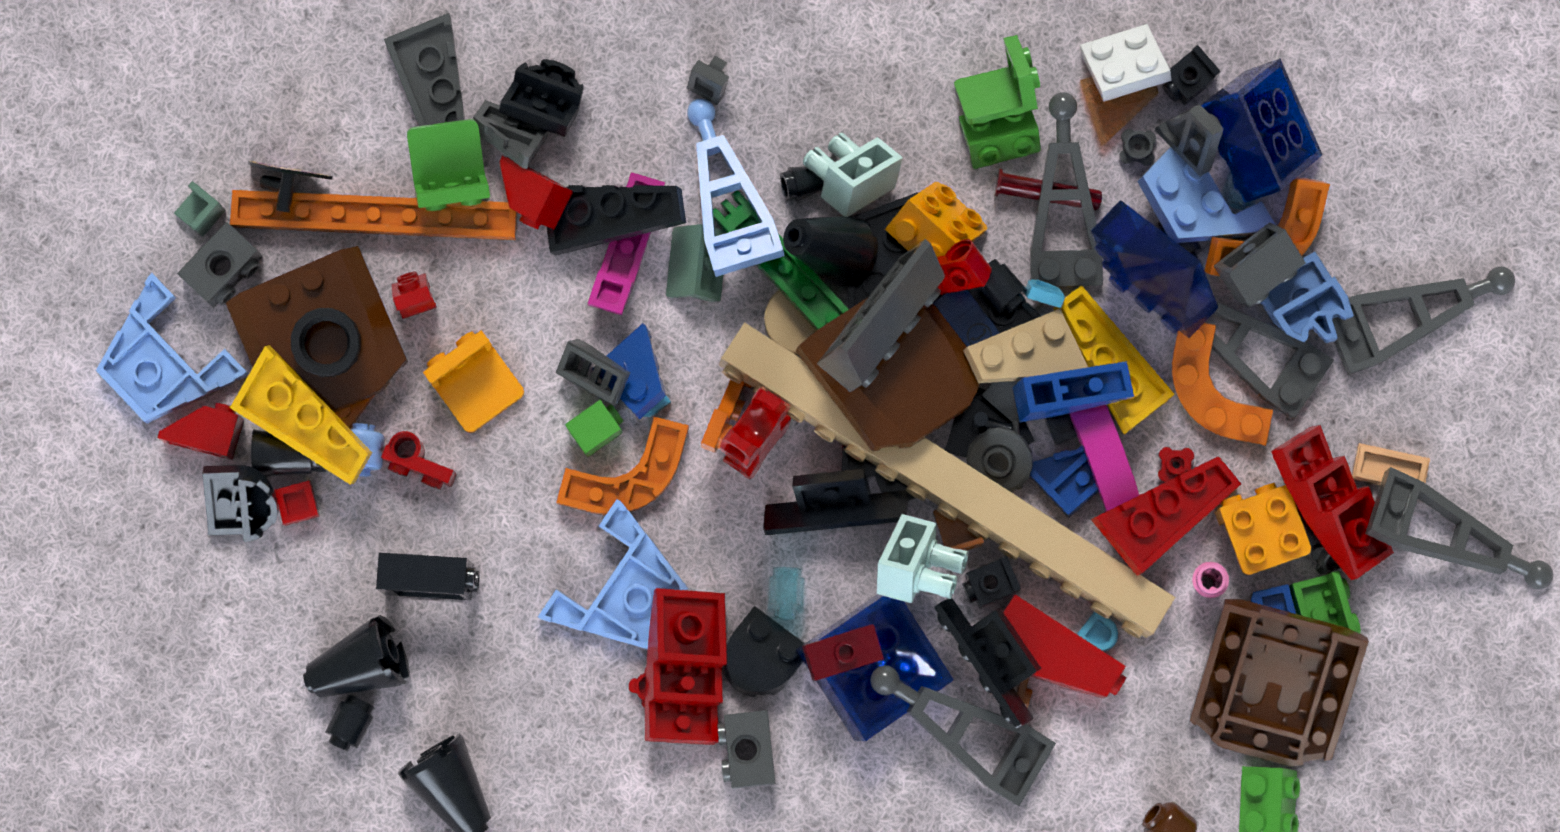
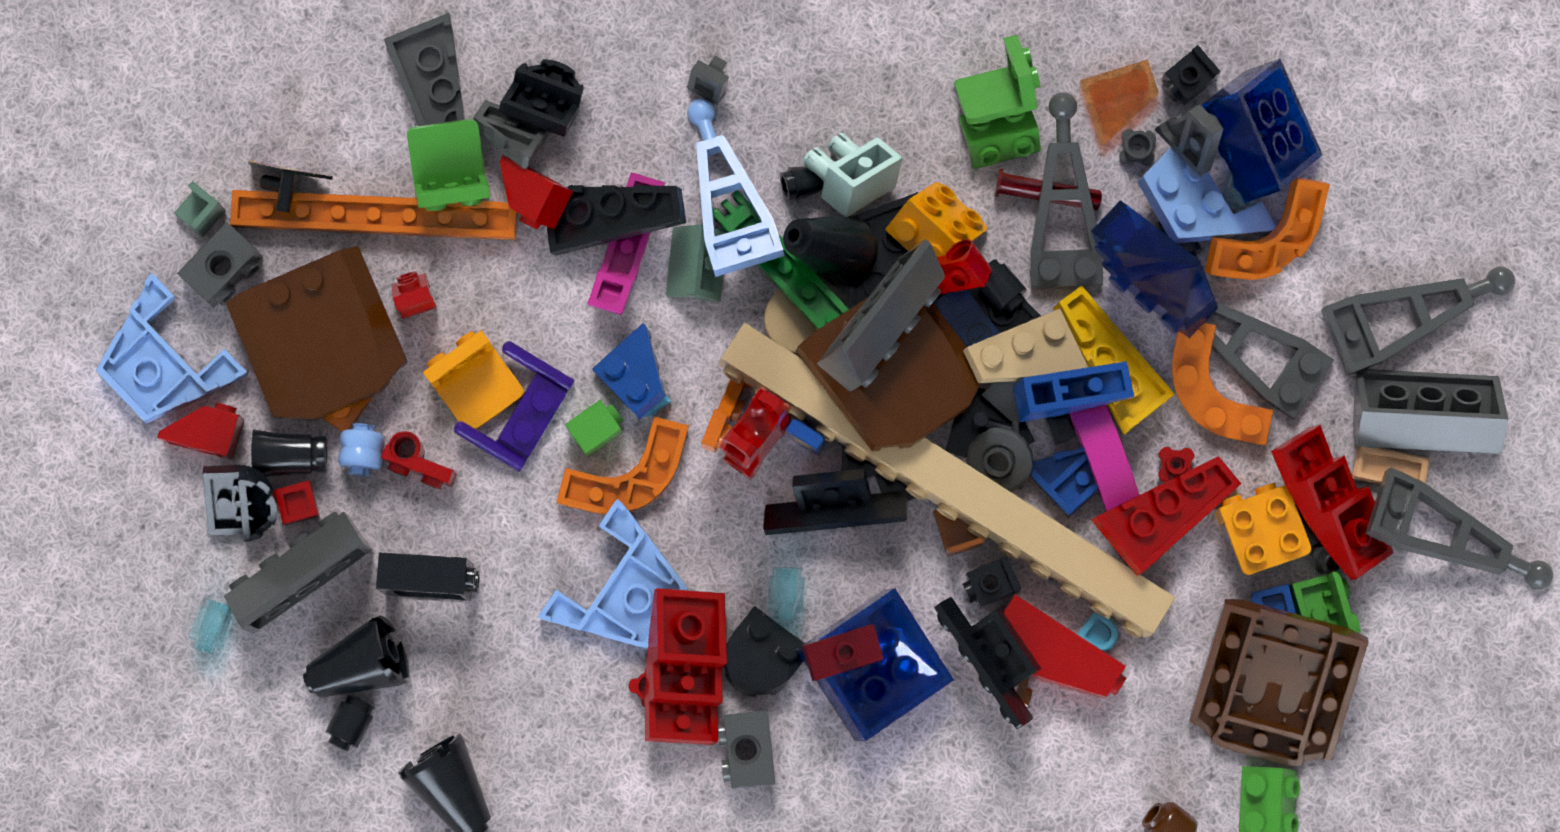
(211, 626): none -> clear light blue brick
(293, 413): yellow wing -> none
(297, 572): none -> dark grey slope
(298, 342): black tyre -> none
(529, 416): none -> dark purple plate
(568, 369): dark grey slope -> none
(805, 437): none -> blue tile
(909, 555): light aqua brick -> none
(1021, 759): dark grey plate -> none
(1044, 293): medium azure tile -> none
(1125, 62): white plate -> none
(1216, 573): bright pink cone -> none
(1260, 265): dark grey brick -> none
(1308, 302): medium blue plate -> none
(1429, 411): none -> dark grey slope

